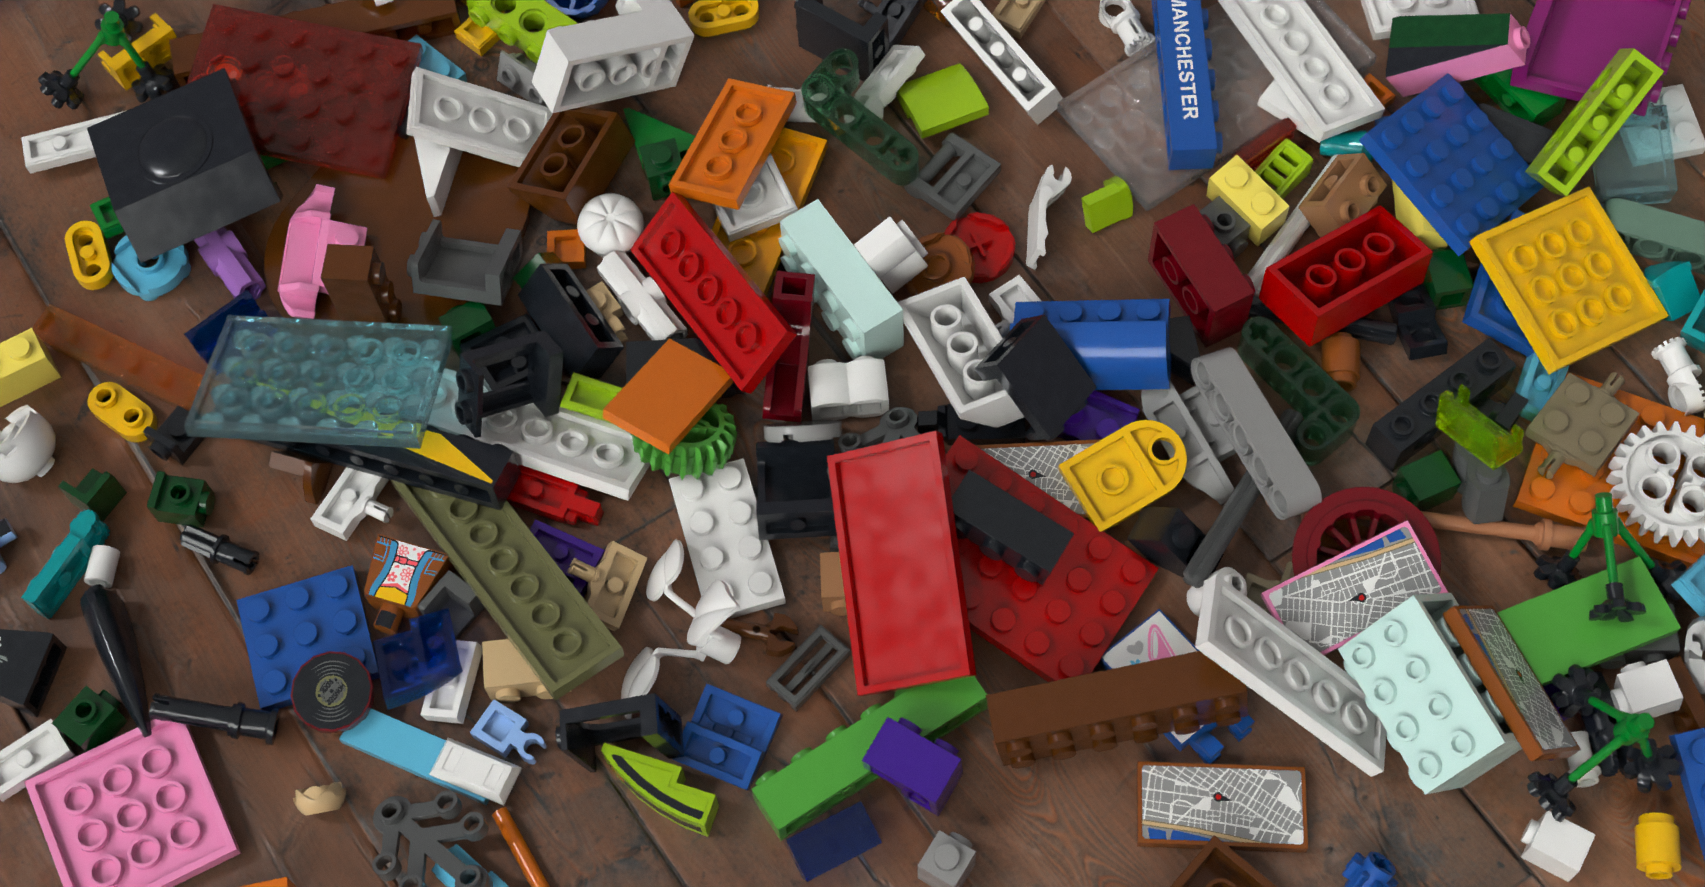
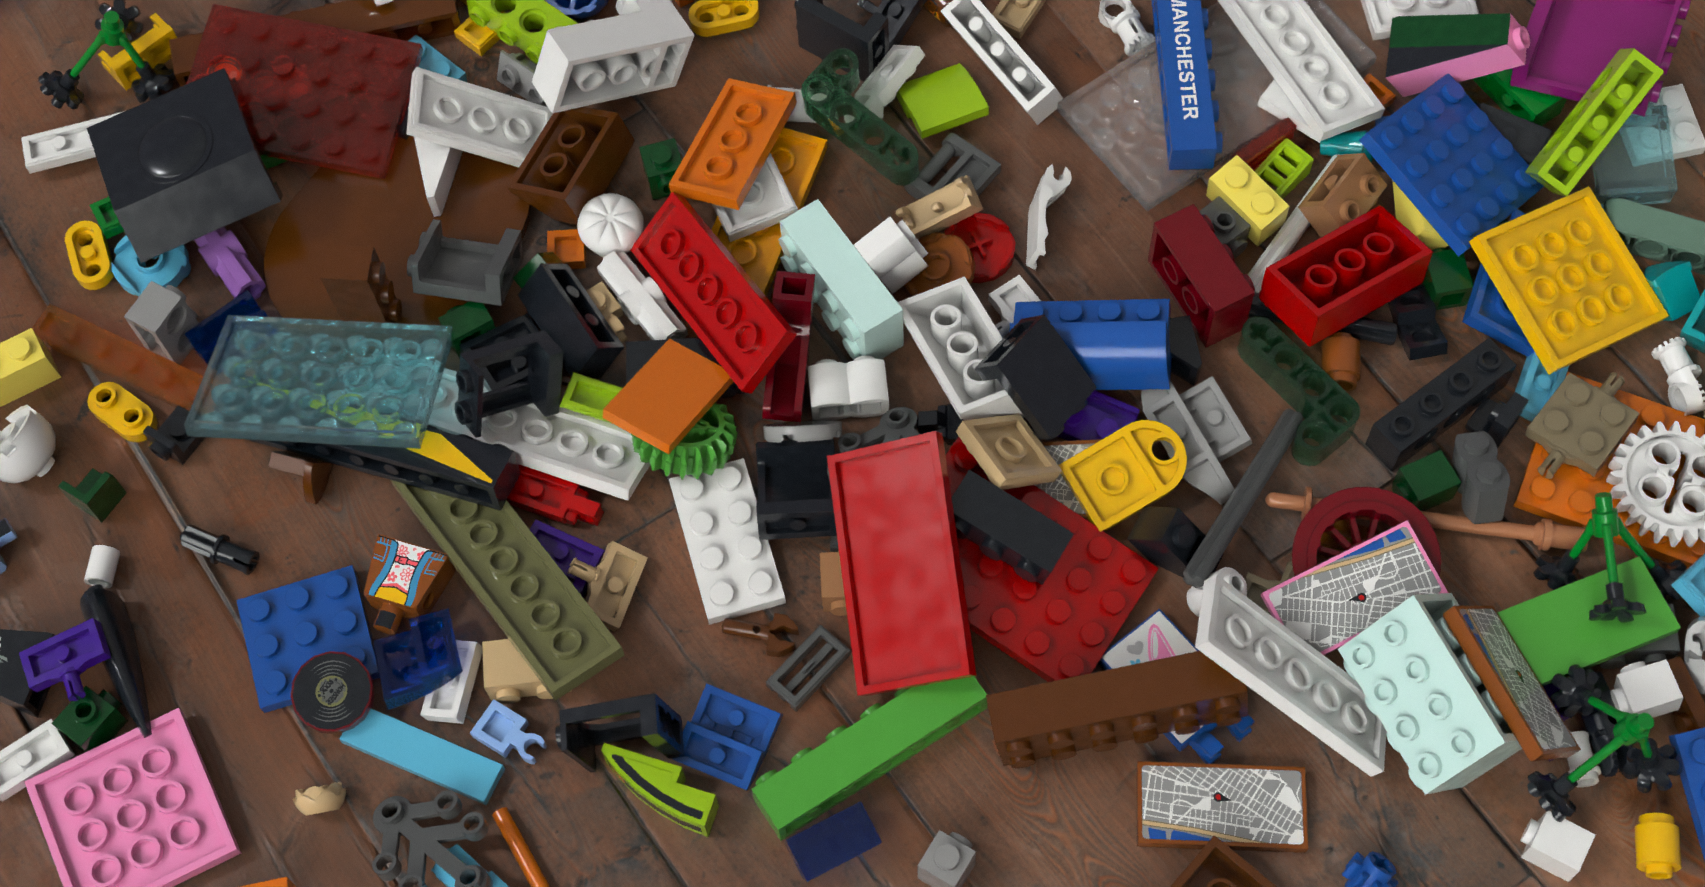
(65, 658): none -> dark purple plate
(66, 565): teal hinge -> none
(161, 320): none -> light grey brick
(169, 507): dark green brick -> none
(235, 720): black pin -> none
(306, 248): bright pink plate -> none
(350, 502): white plate -> none
(457, 596): dark grey panel -> none
(475, 771): white tile -> none
(650, 130): green tile -> none
(704, 632): white plant -> none
(914, 764): dark purple brick -> none
(941, 208): none -> tan hinge
(1008, 451): none -> tan plate
(1107, 204): lime tile -> none
(1256, 433): light grey beam -> none
(1477, 431): clear neon green hinge -> none

